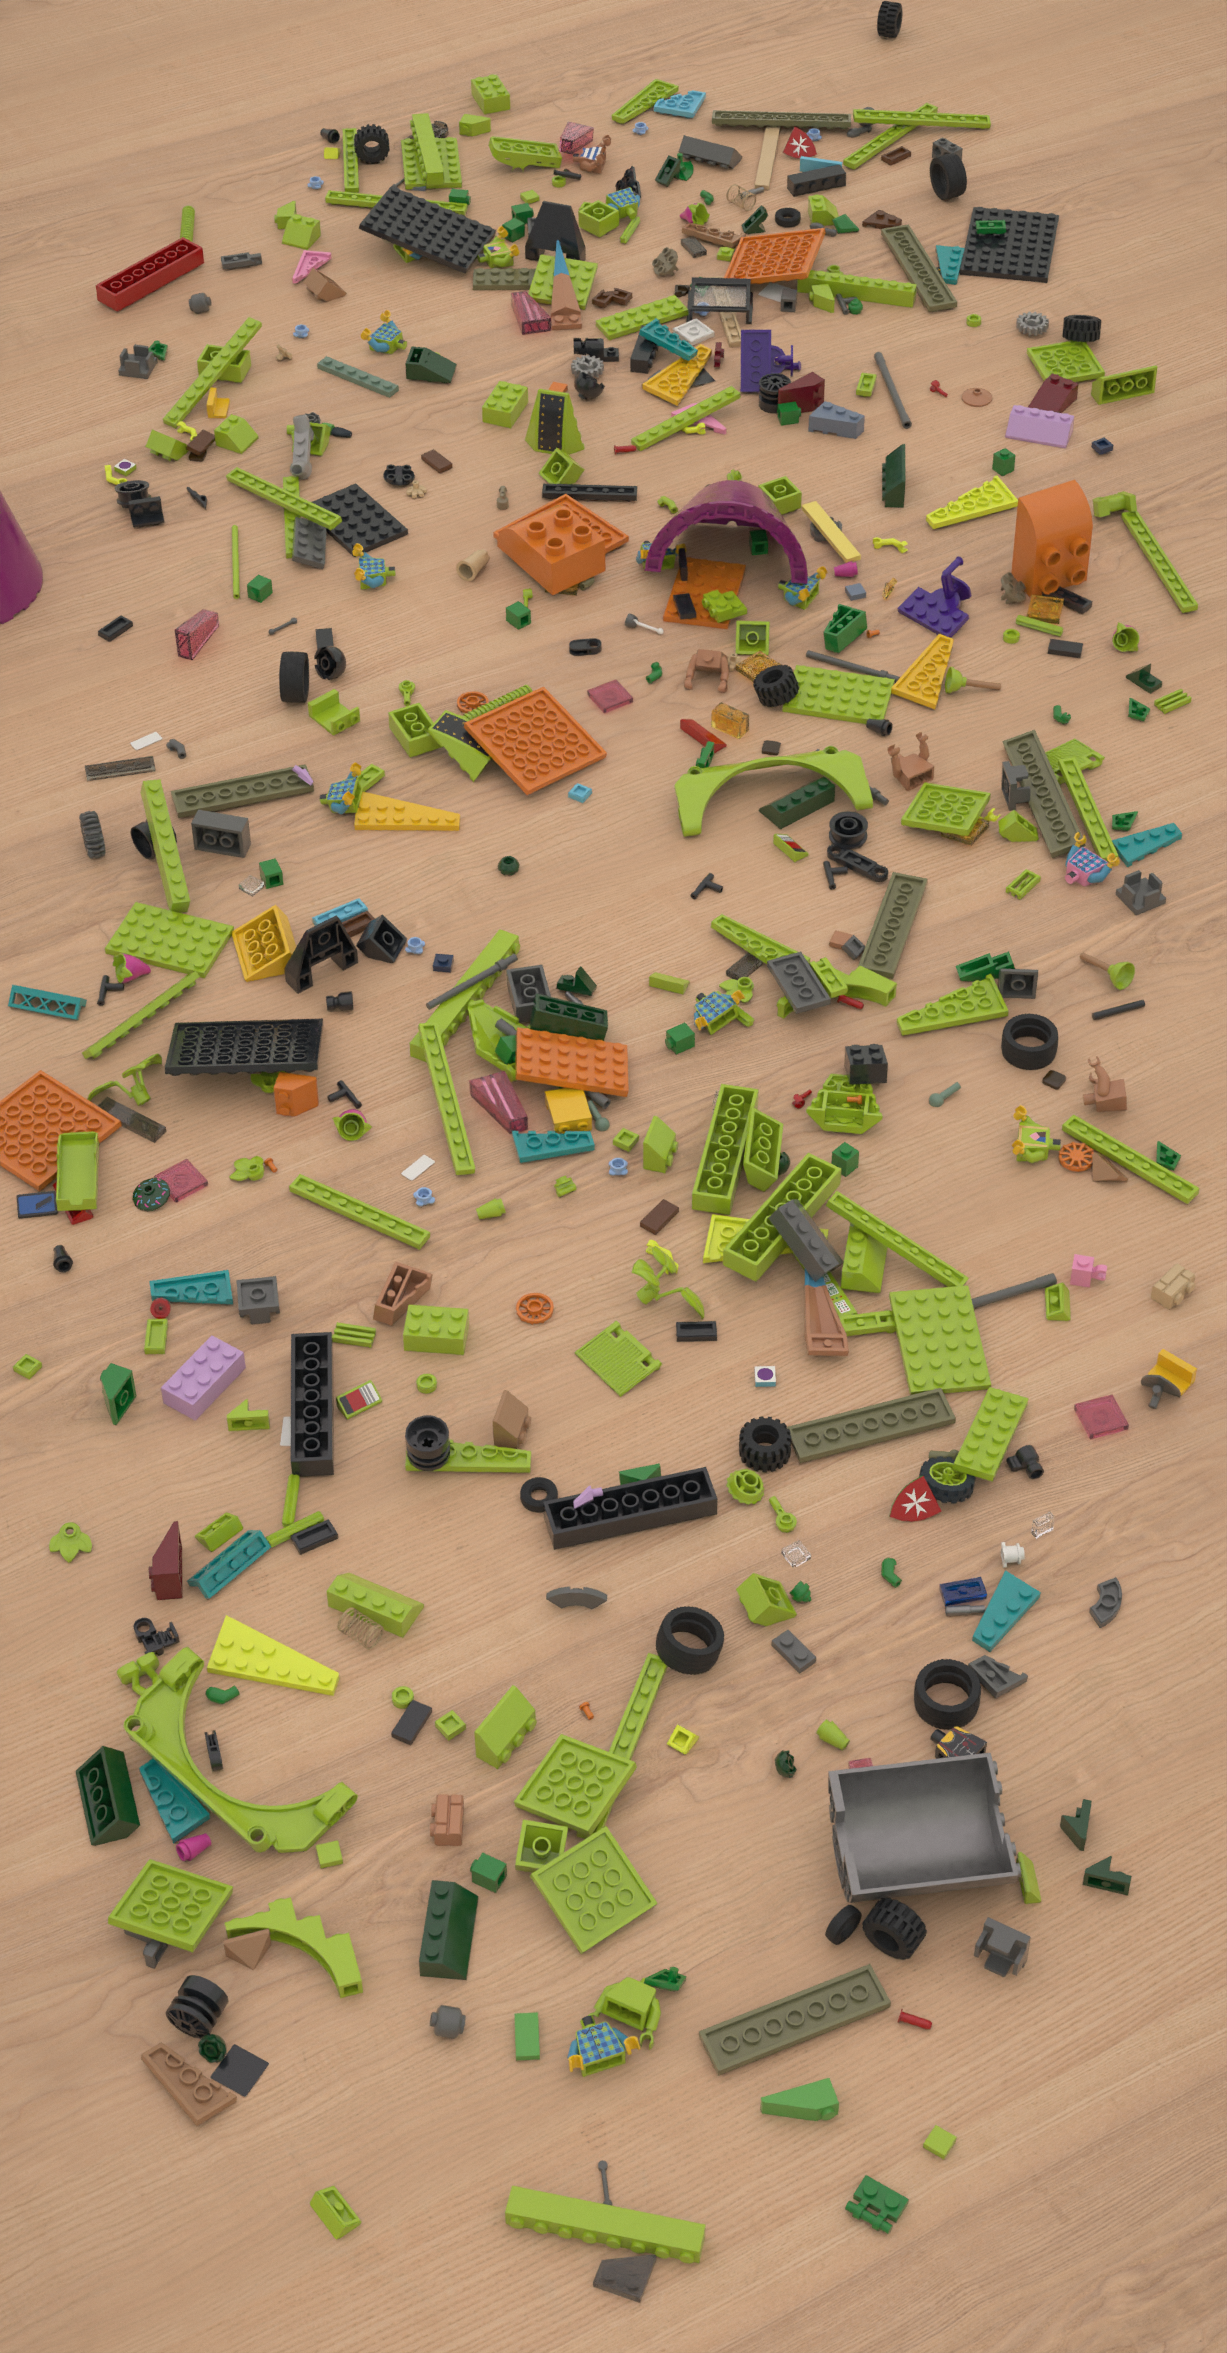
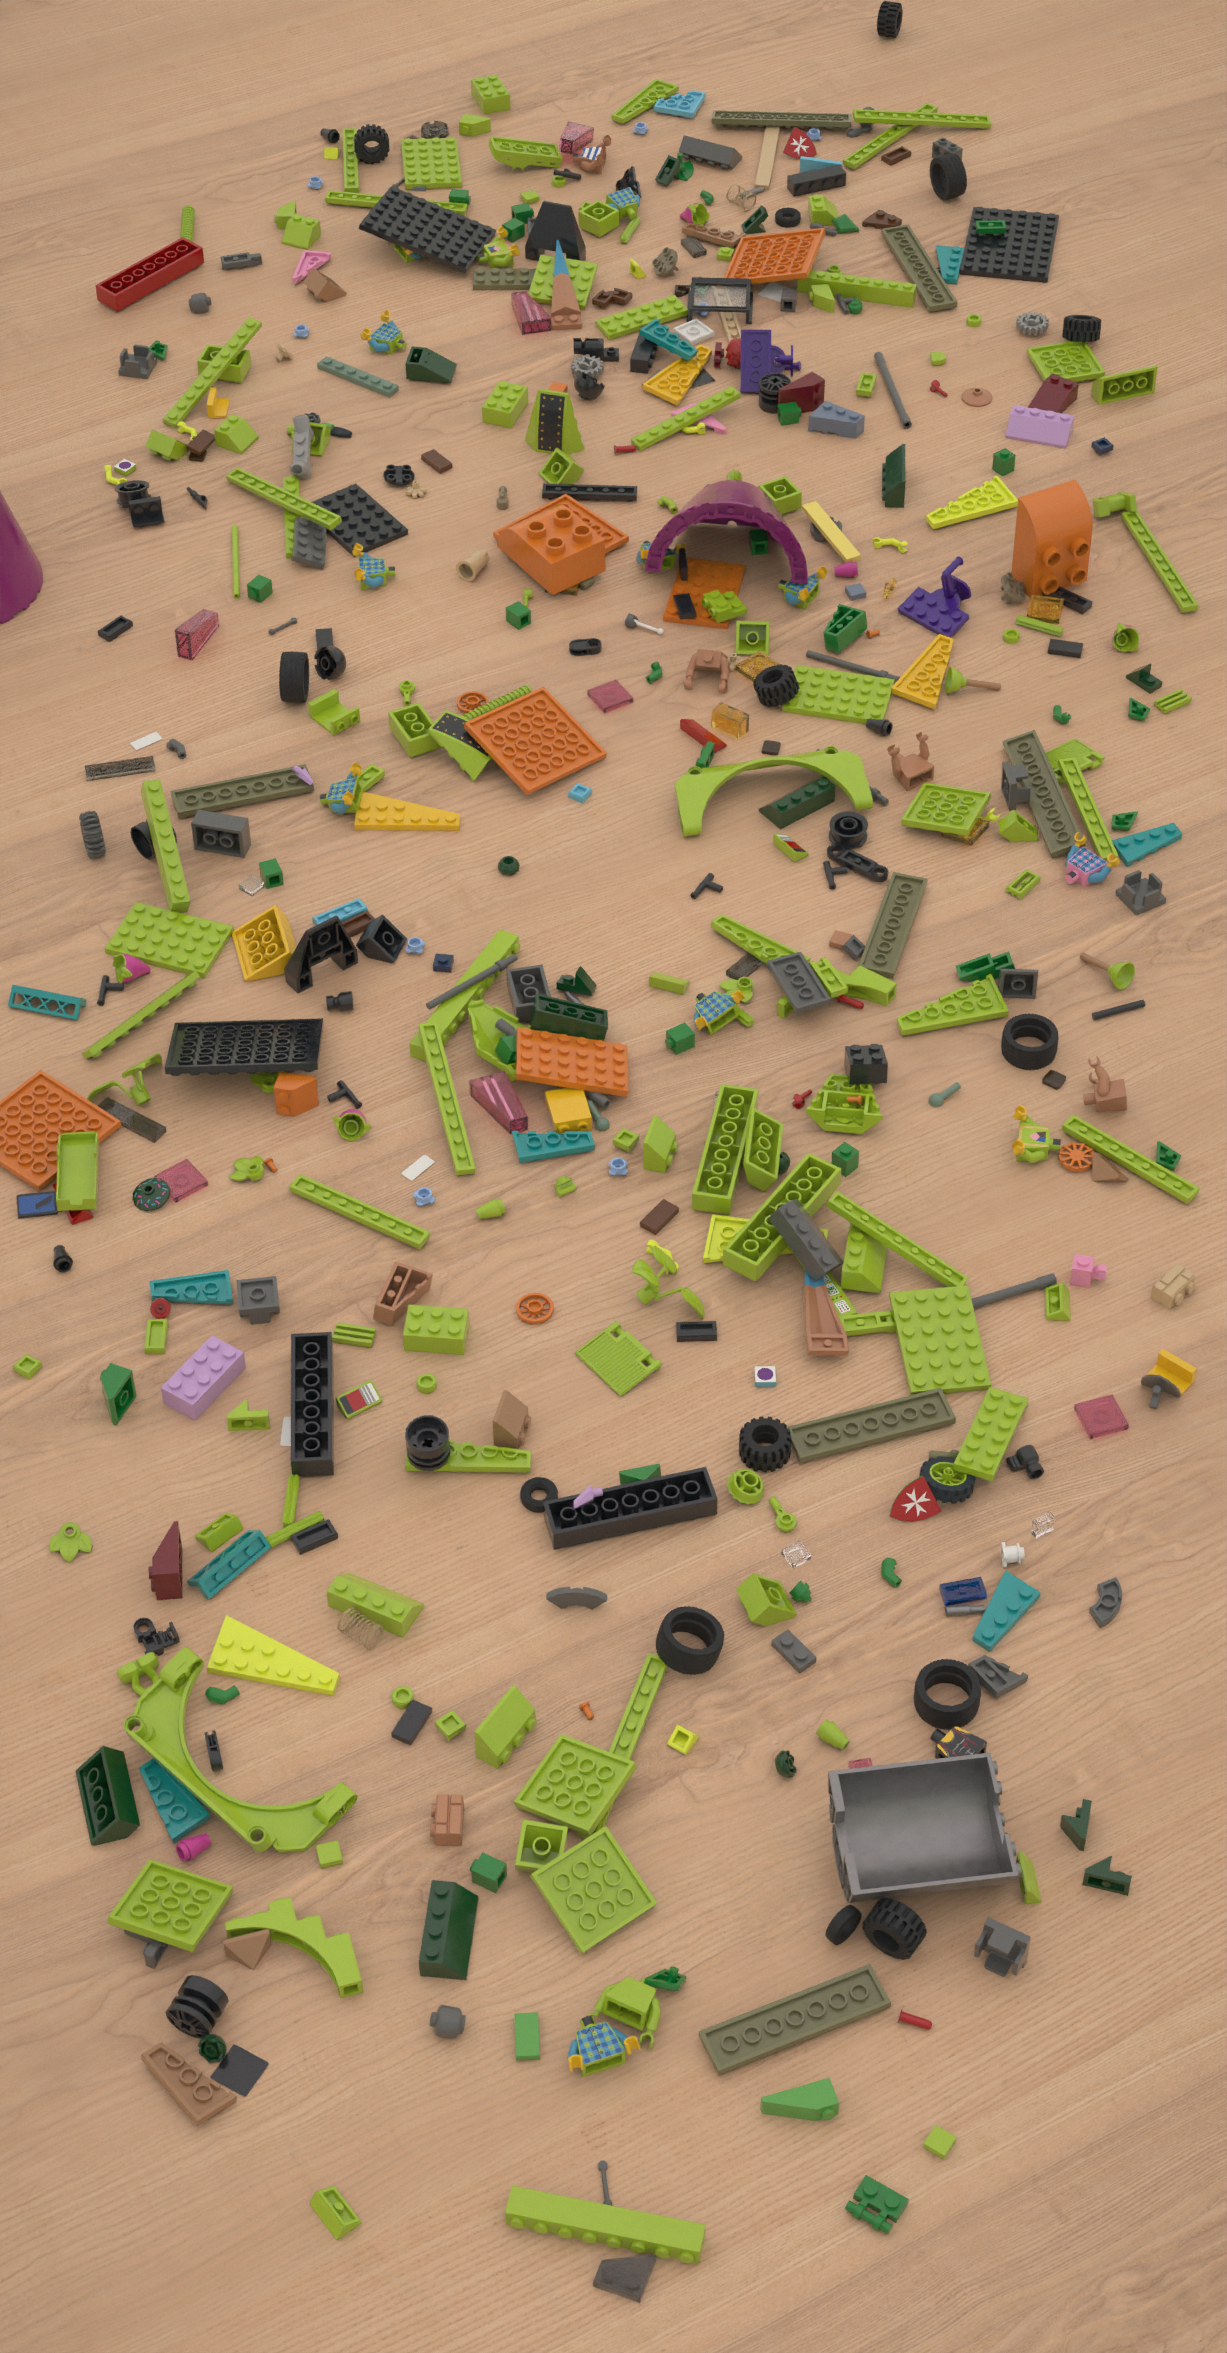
(427, 149): lime brick -> none
(636, 270): none -> neon yellow slope
(734, 352): none -> red hair
(937, 358): none -> lime tile

